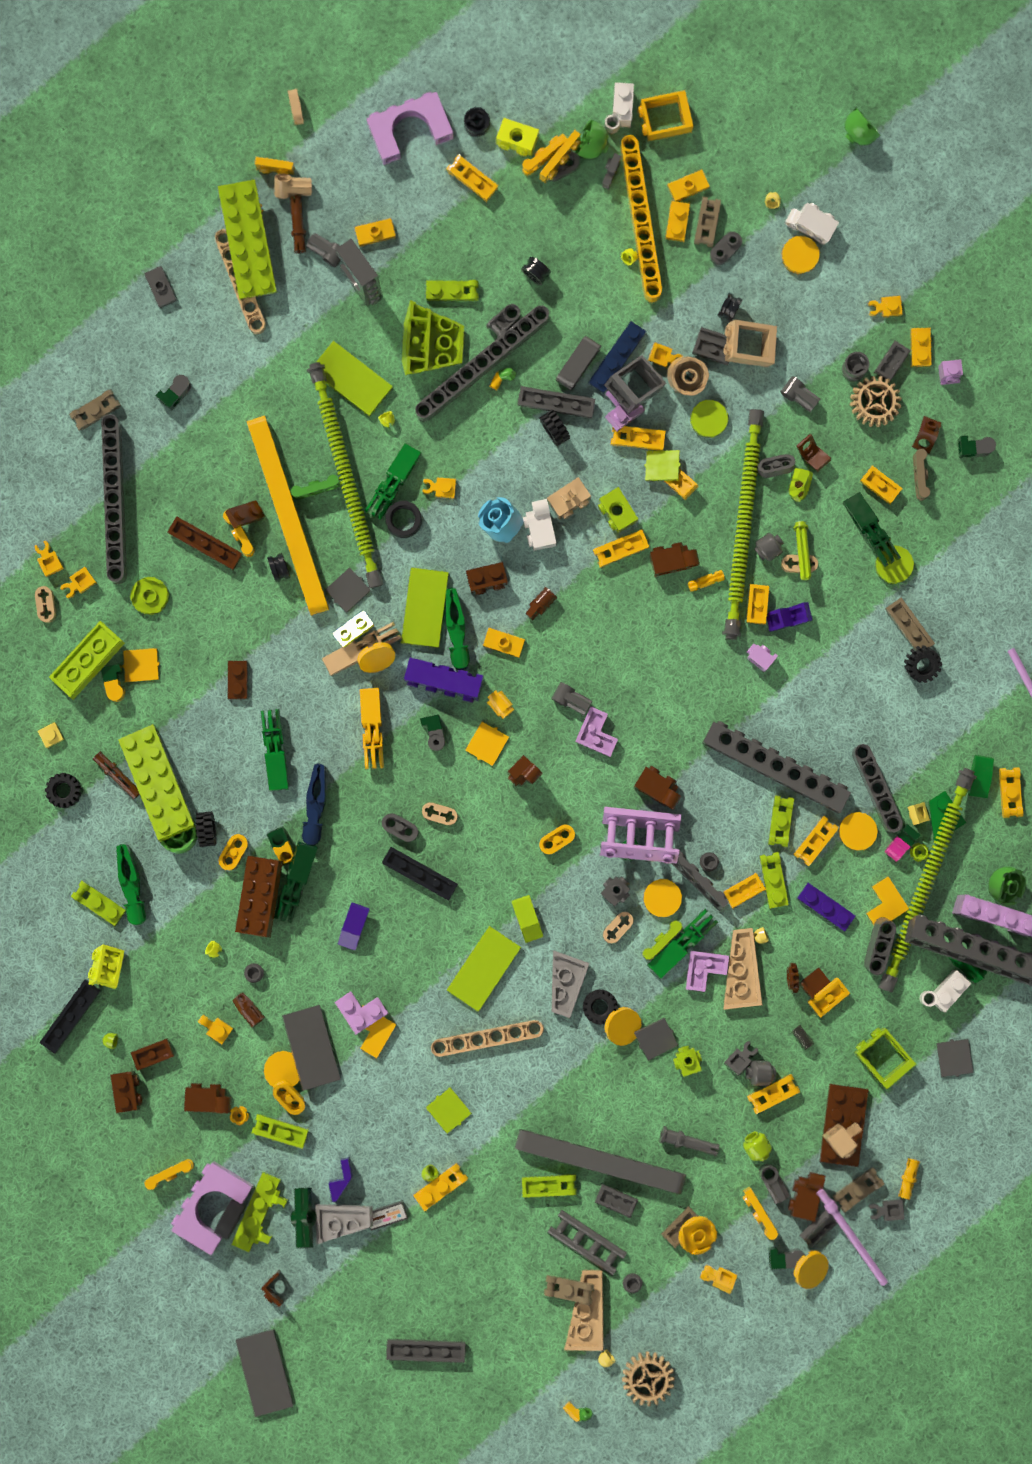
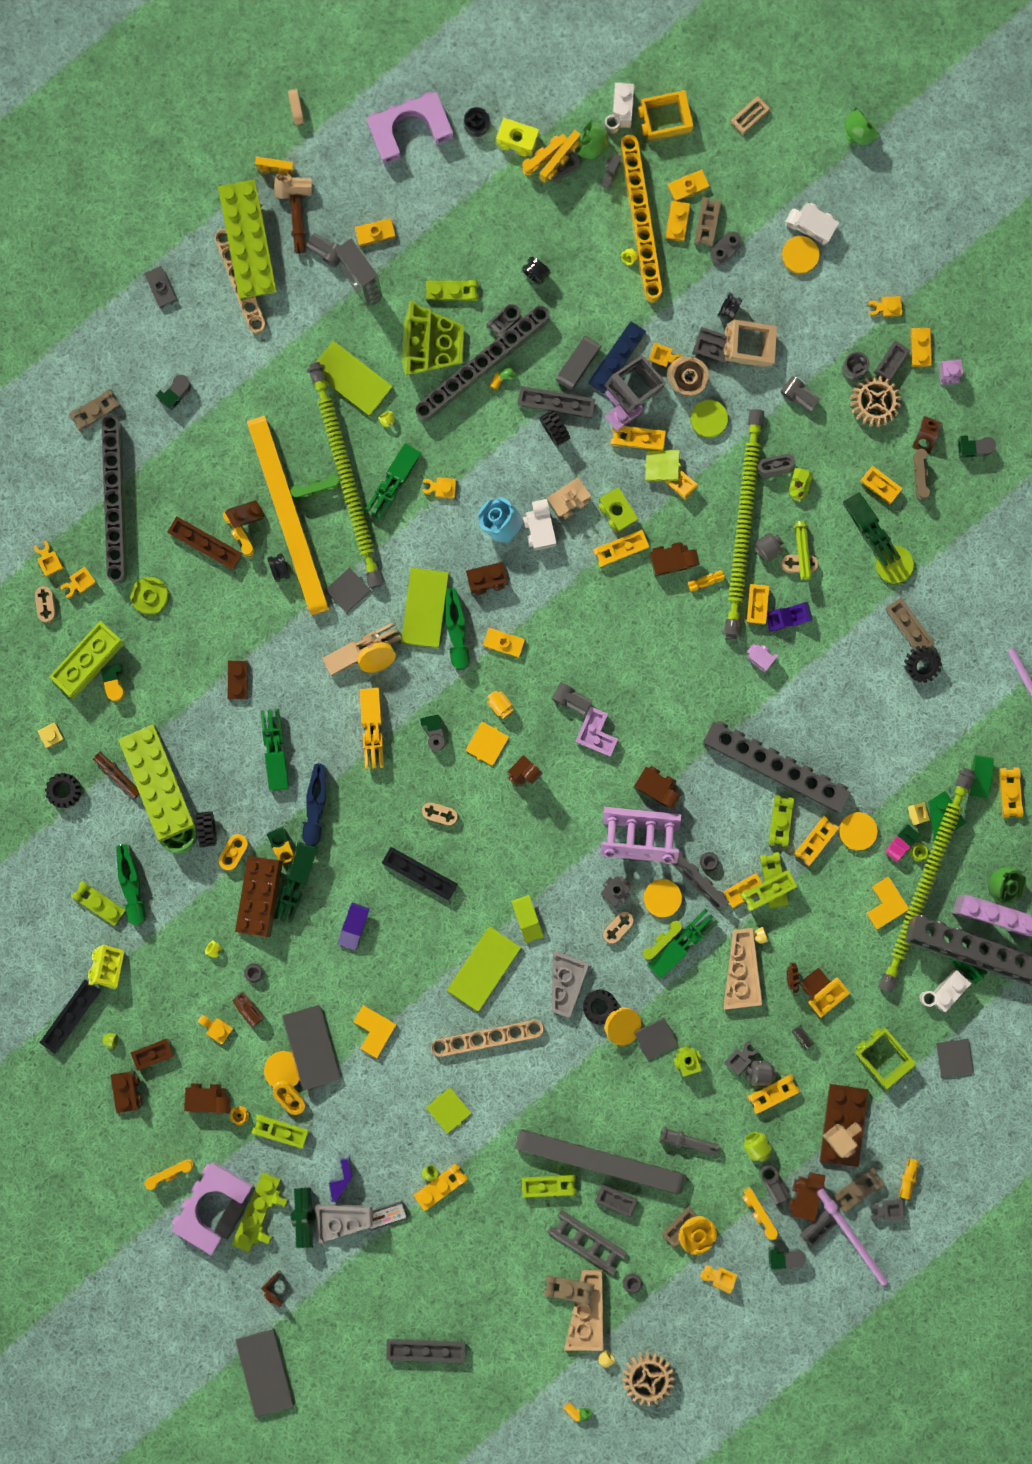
(141, 665): yellow piece -> none
(353, 629): bracket -> none
(358, 1016): lavender plate -> none
(400, 827): dark grey plate -> none
(403, 505): black tyre -> none
(443, 679): dark purple wedge -> none
(472, 178): yellow plate -> none
(541, 603): reddish brown hinge -> none
(557, 839): yellow plate -> none
(700, 965): lavender plate -> none
(738, 126): none -> tan tile
(769, 890): none -> lime plate
(772, 204): light yellow hinge -> none
(811, 1270): yellow tile -> none
(813, 454): reddish brown bracket -> none
(826, 907): dark purple plate -> none
(869, 781): dark grey beam -> none
(876, 937): dark grey beam -> none

